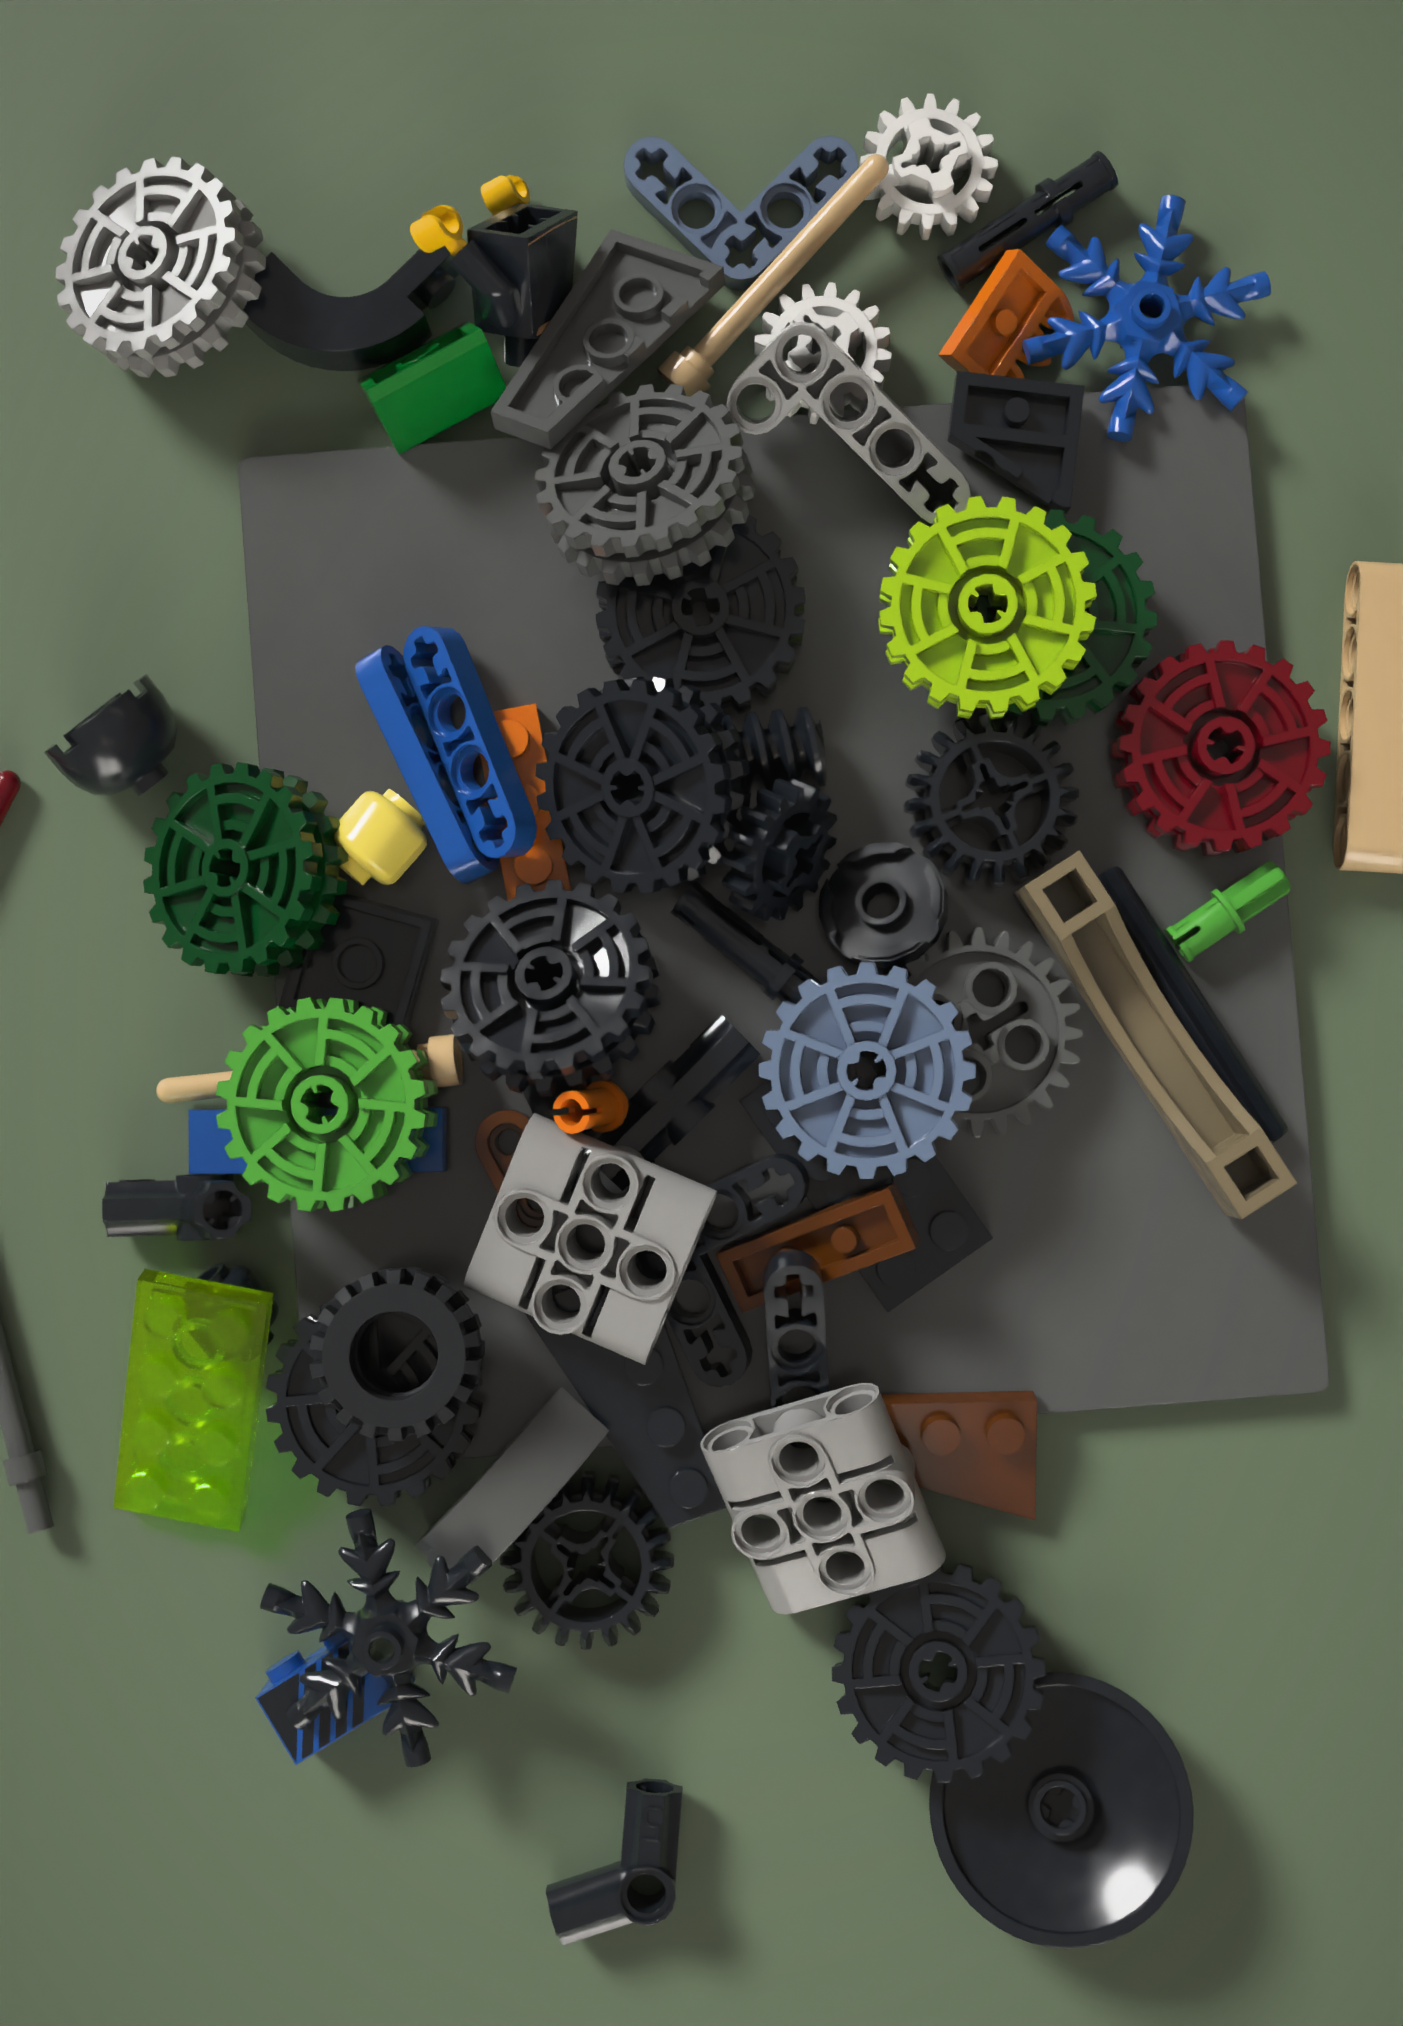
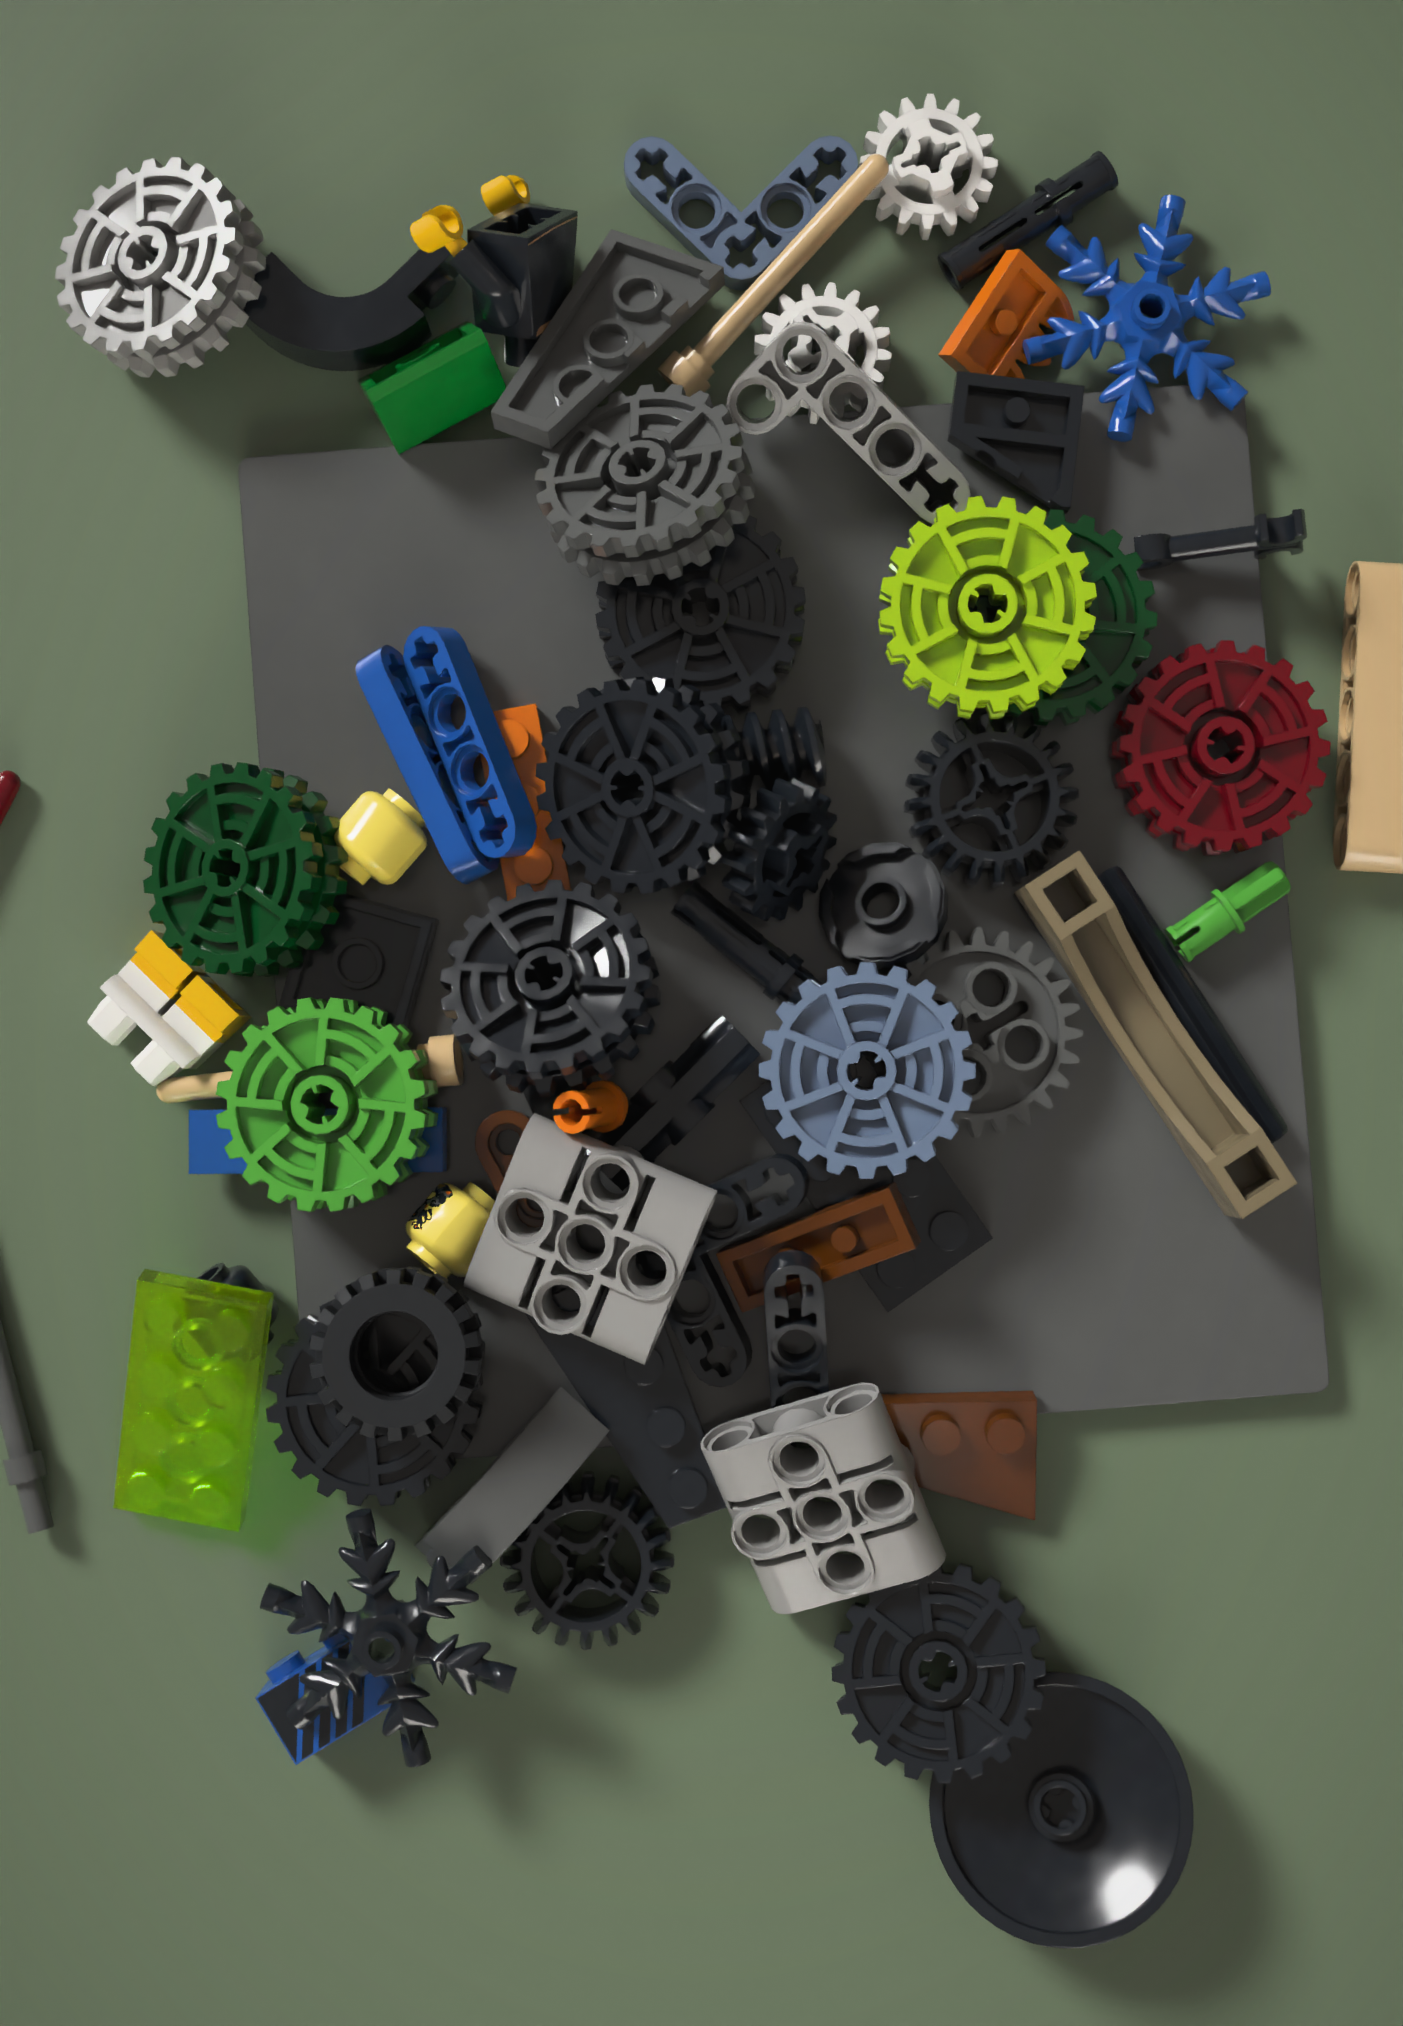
(120, 743): black cylinder -> none
(172, 1004): none -> hips
(189, 1207): black piece -> none
(449, 1228): none -> light yellow head
(604, 1896): black piece -> none
(1263, 538): none -> black bar

